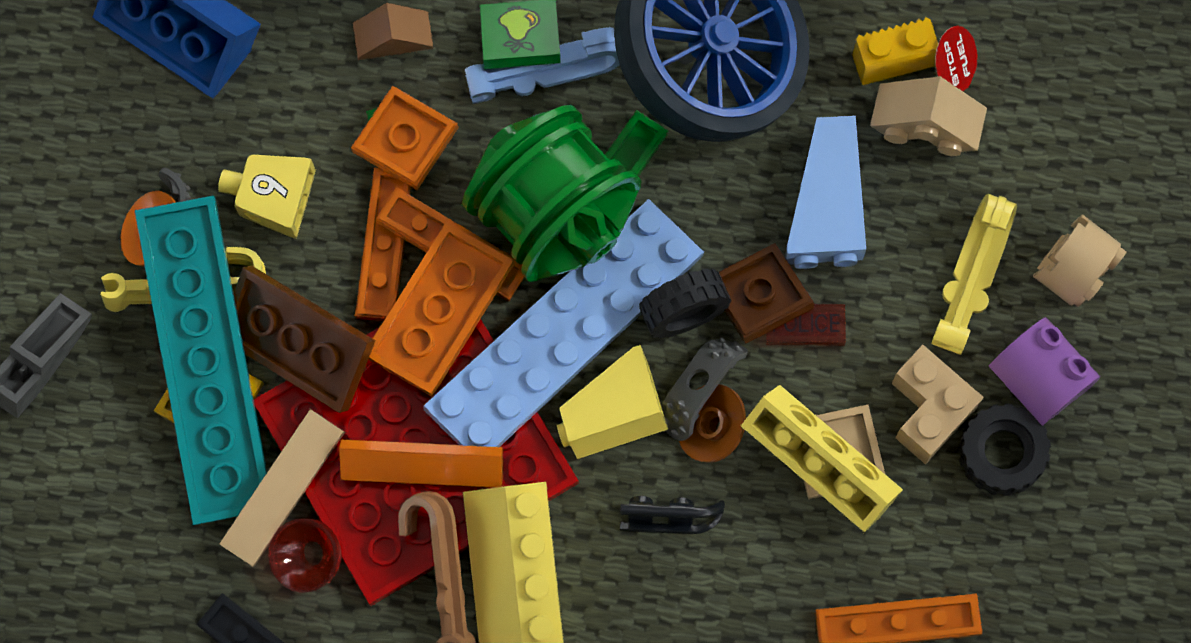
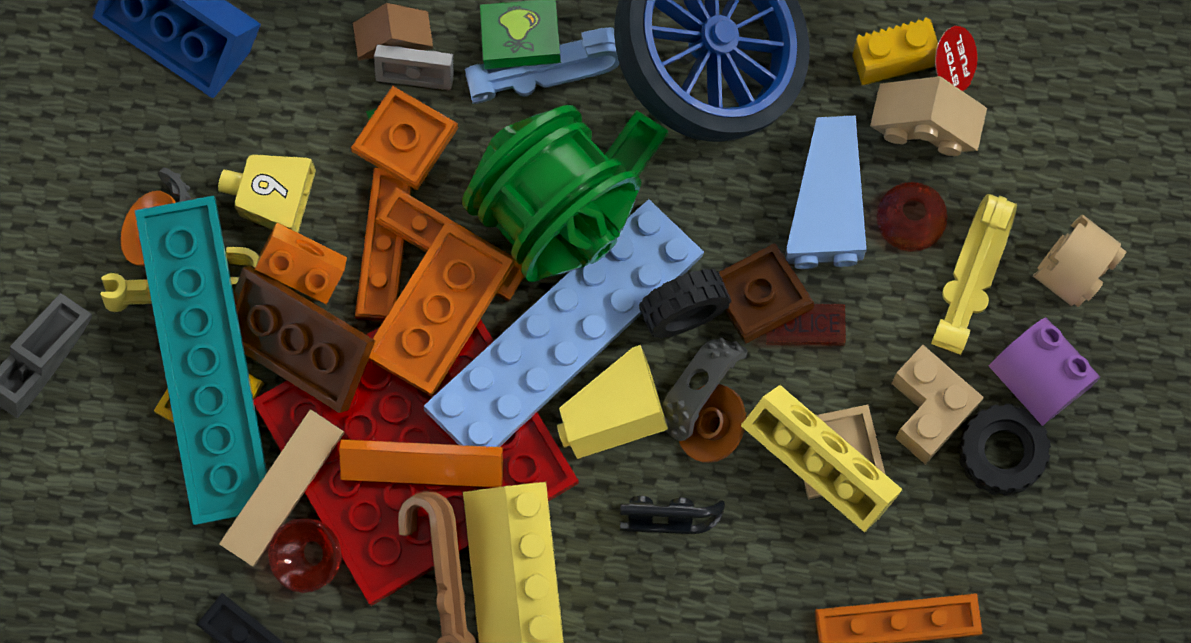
(301, 263): none -> orange brick
(413, 67): none -> light grey plate
(906, 233): none -> clear red piece

